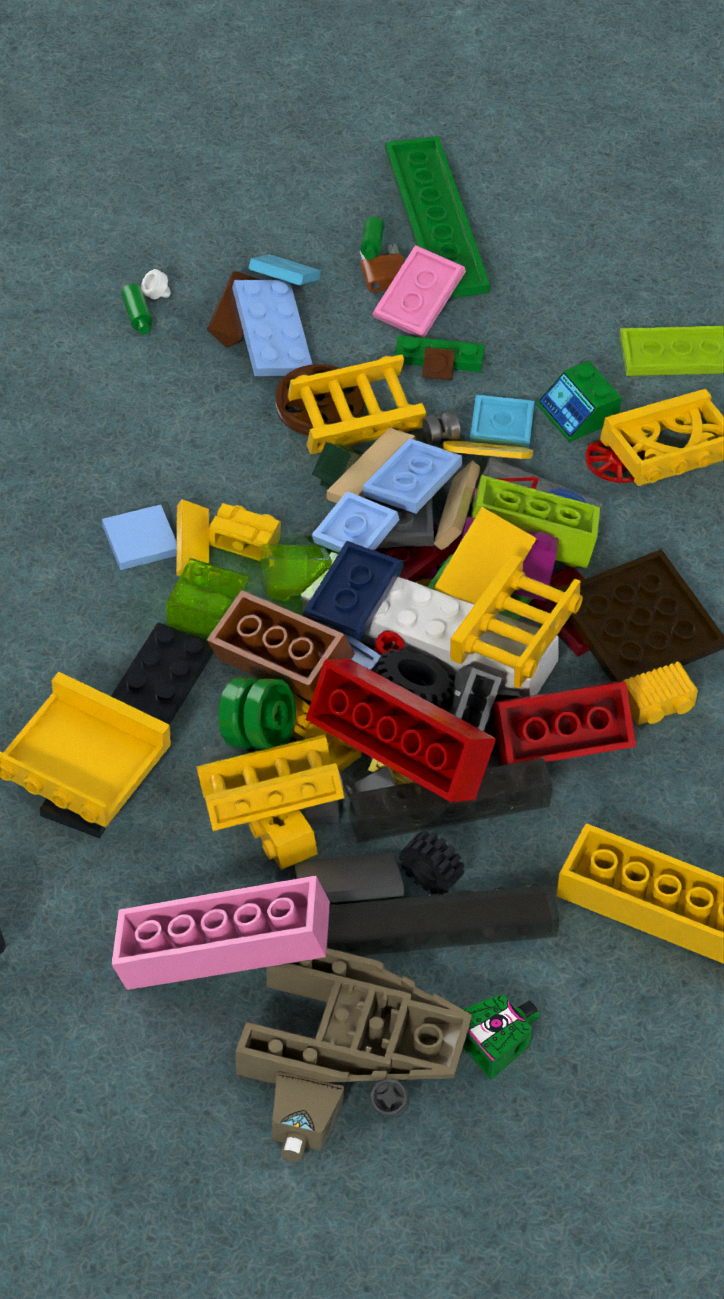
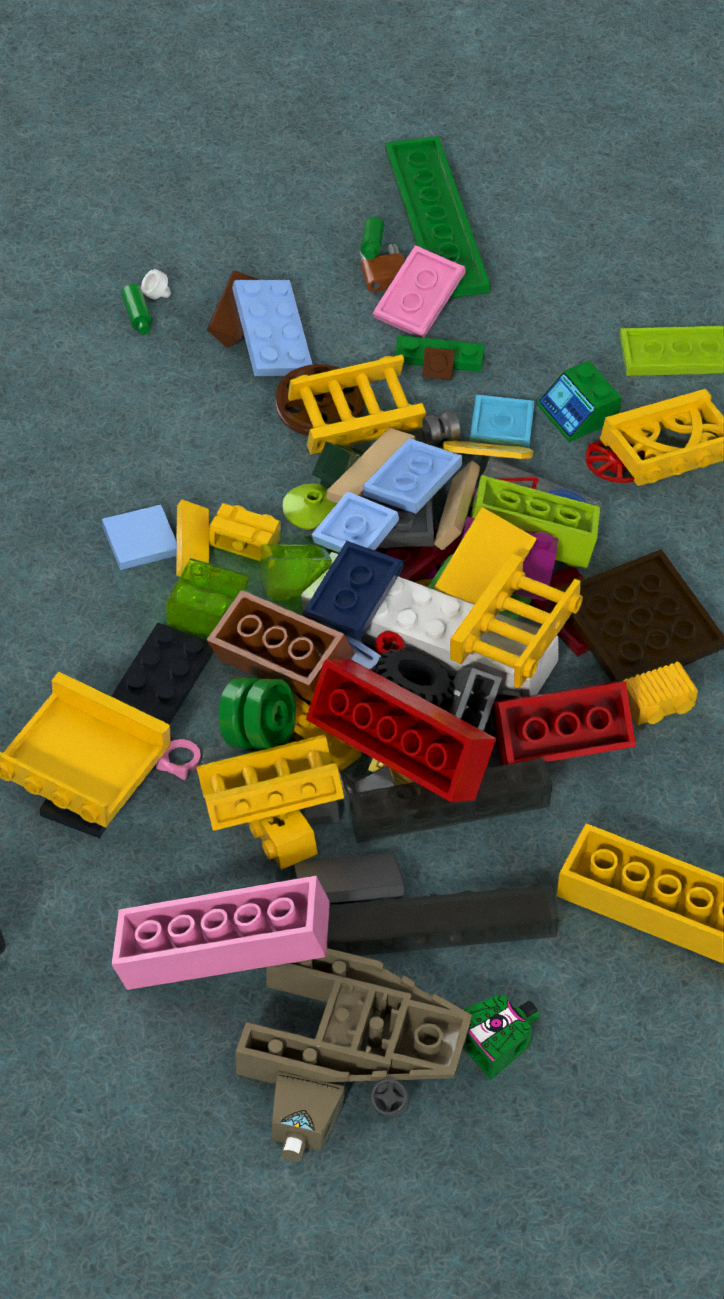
(180, 770): none -> bright pink piece
(284, 269): medium azure tile -> none
(307, 506): none -> lime dish
(432, 863): black tyre -> none

